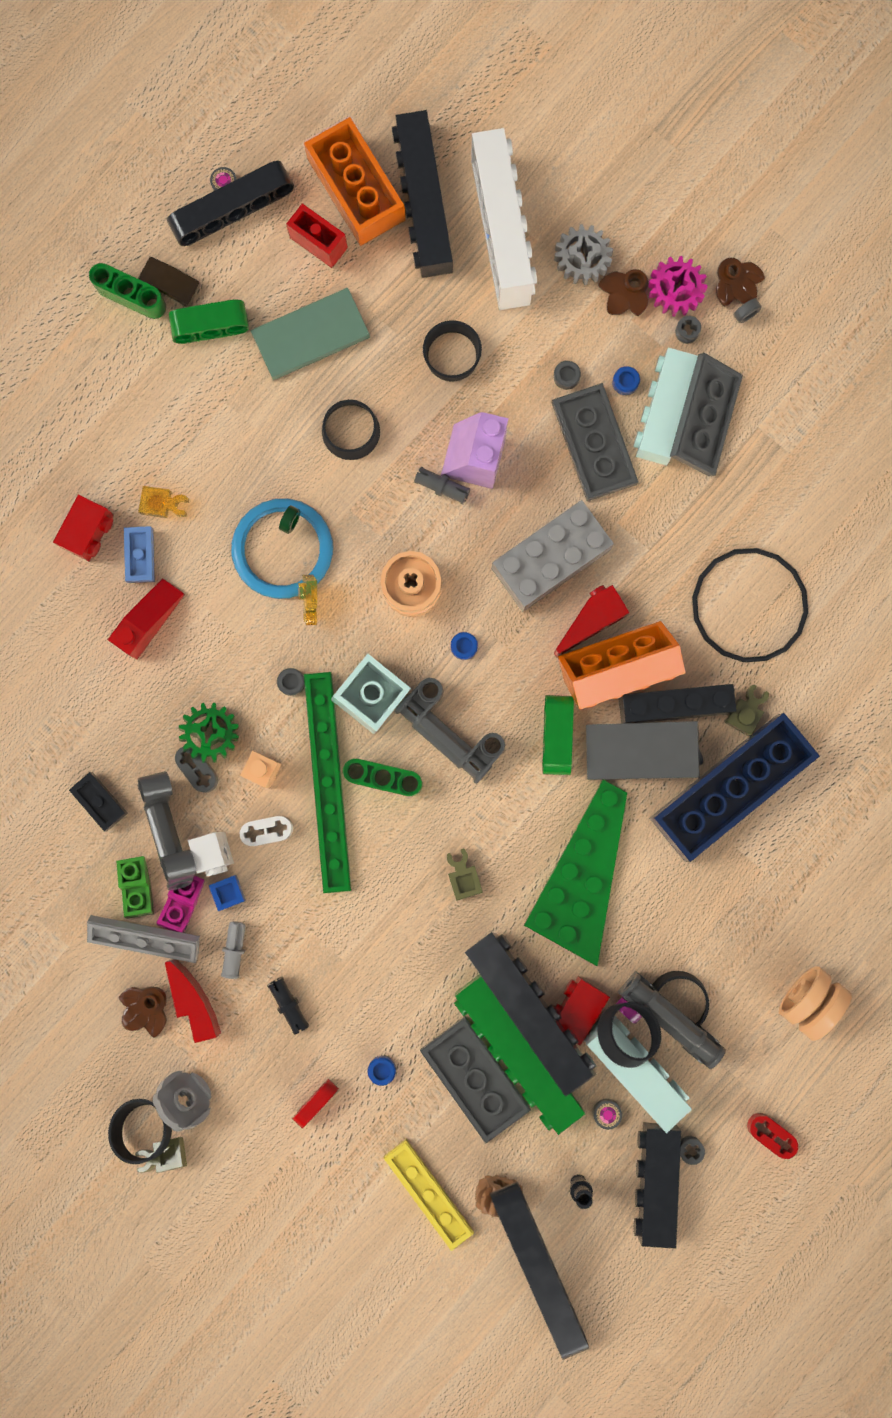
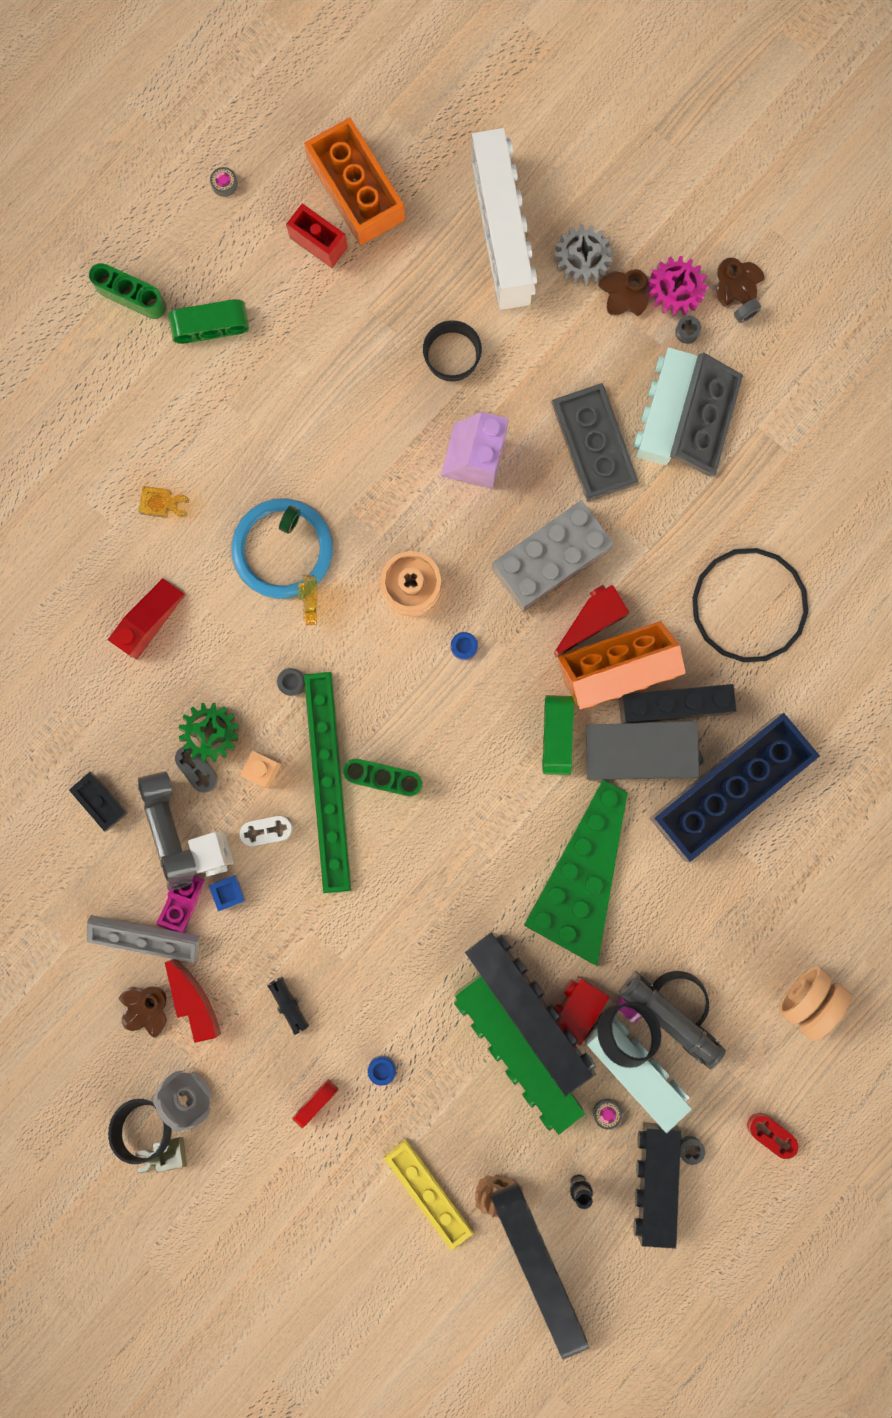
(84, 528): red brick -> none
(135, 887): bright green slope -> none
(139, 554): medium blue plate -> none
(169, 280): dark brown slope -> none
(230, 203): black beam -> none
(233, 950): light grey axle -> none
(310, 333): sand green tile -> none
(352, 454): black tyre -> none
(370, 693): light aqua brick -> none
(424, 194): black brick -> none
(442, 485): dark grey pin -> none
(443, 737): dark grey piece -> none
(464, 879): olive plate -> none
(475, 1080): dark grey tile -> none
(566, 375): dark grey tile -> none
(626, 380): blue tile -> none
(747, 712): olive plate -> none

